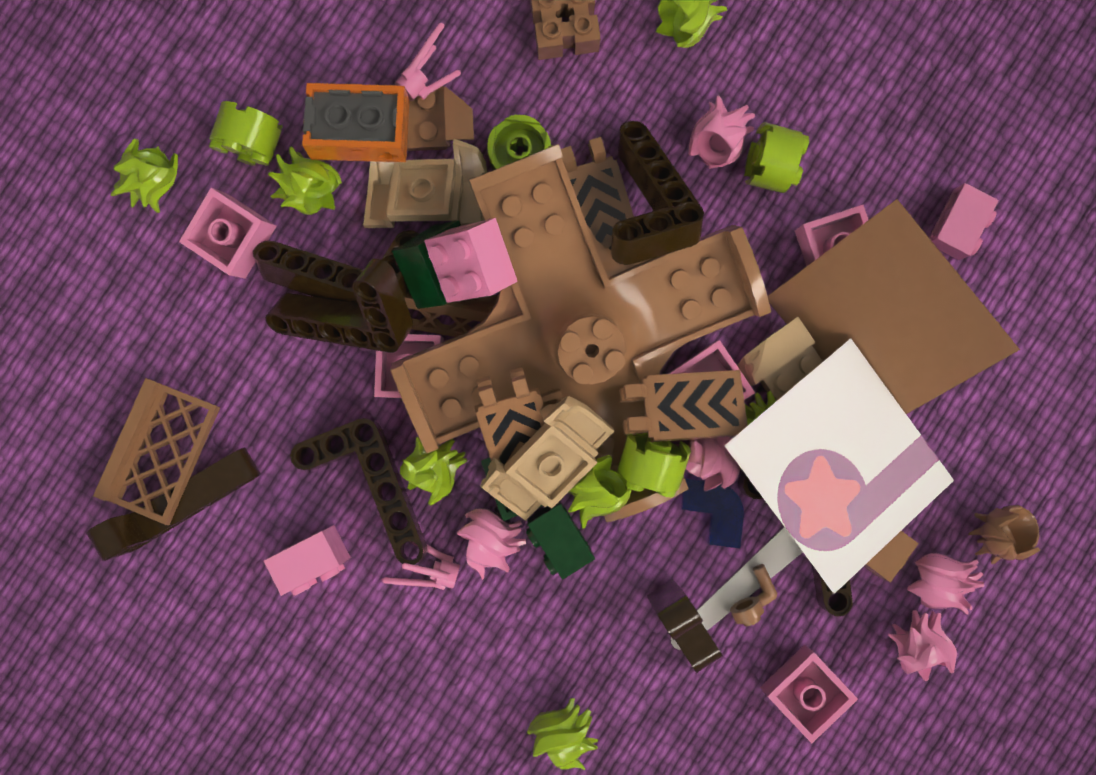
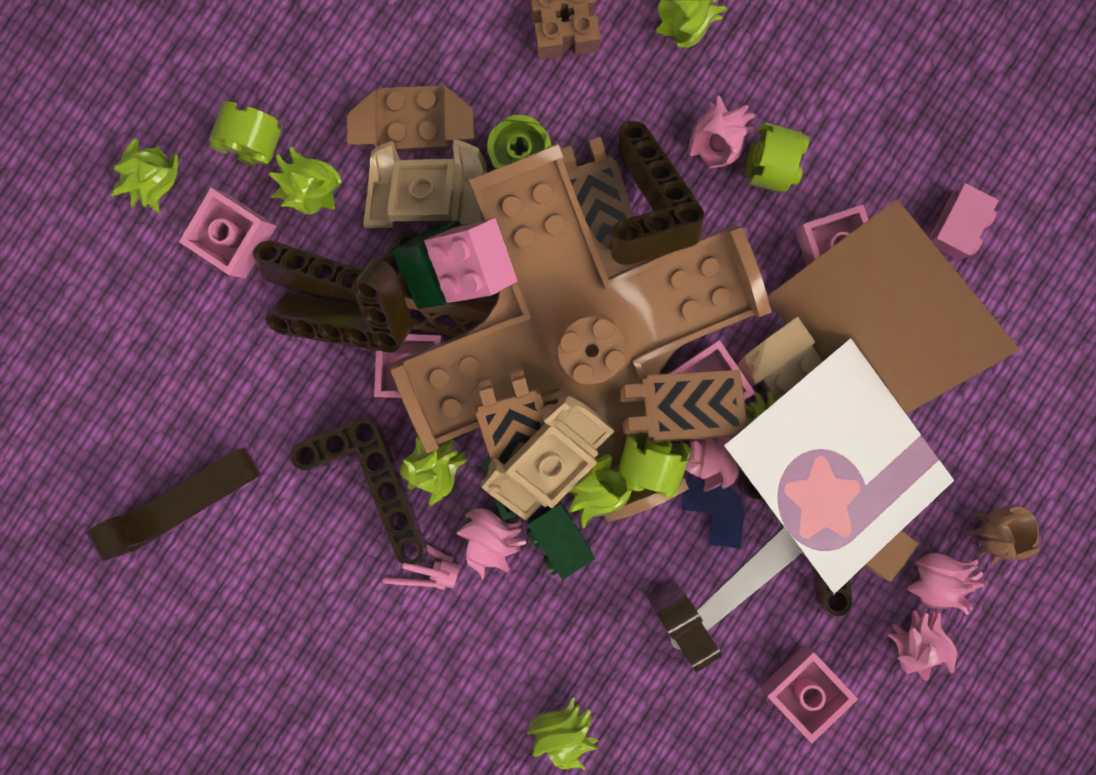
(137, 435): medium nougat fence -> none
(305, 561): bright pink brick -> none
(356, 122): piece -> none
(414, 78): bright pink plant -> none
(750, 609): medium nougat plate -> none

